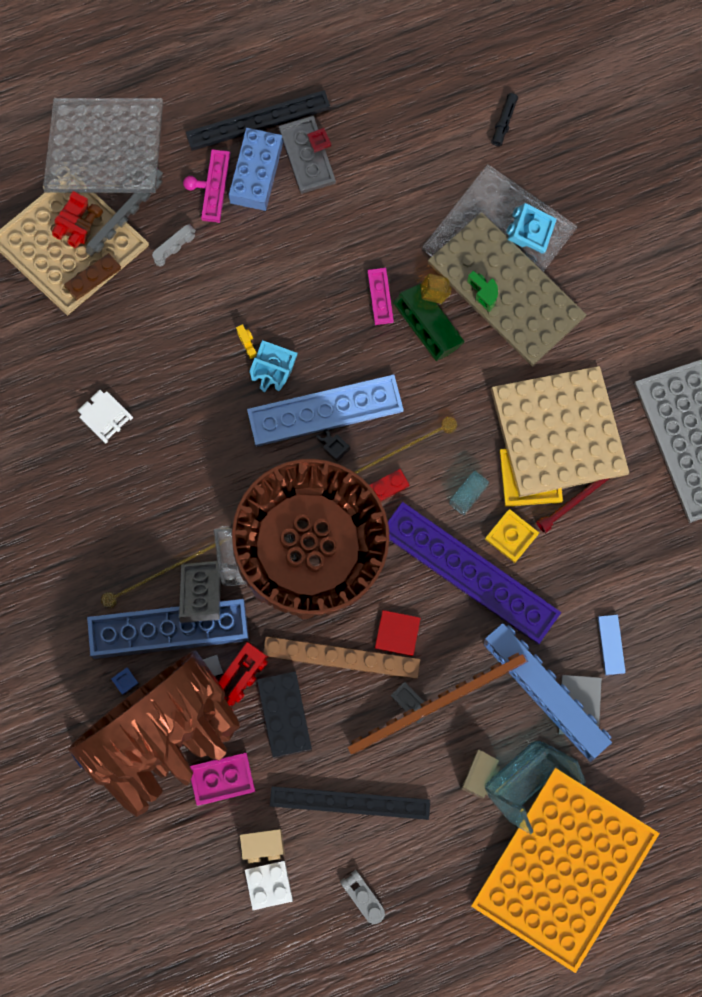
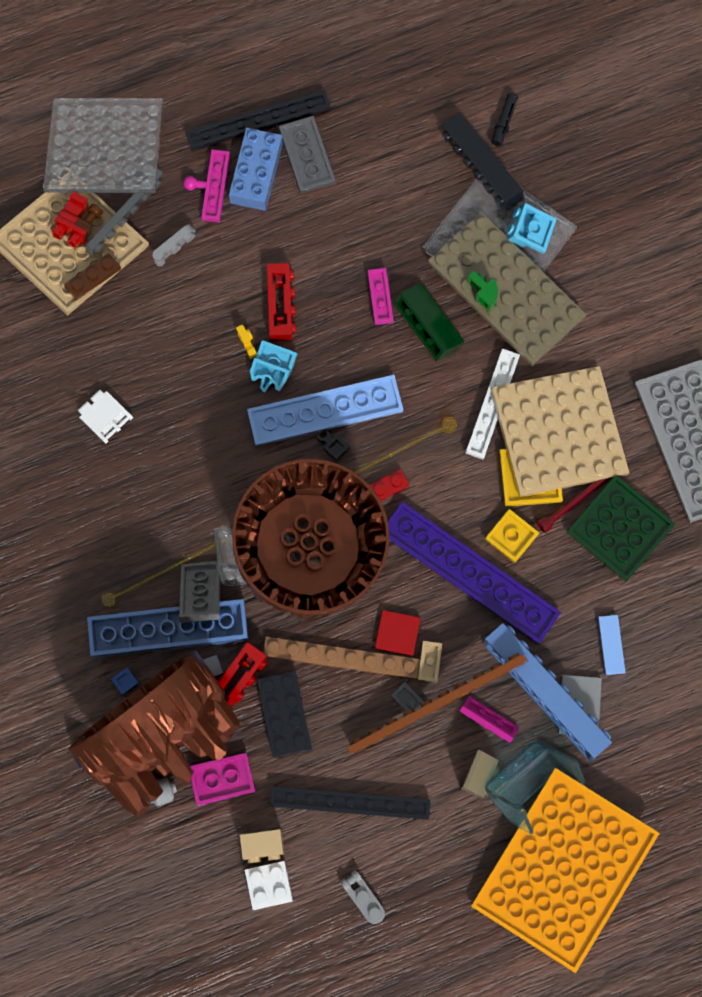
(168, 792): none -> light grey head
(282, 331): none -> red brick
(319, 140): dark red plate -> none
(430, 661): none -> tan plate
(435, 288): clear yellow brick -> none
(469, 493): clear light blue brick -> none
(482, 162): none -> black brick
(488, 416): none -> white plate
(489, 719): none -> dark pink plate
(620, 528): none -> dark green plate

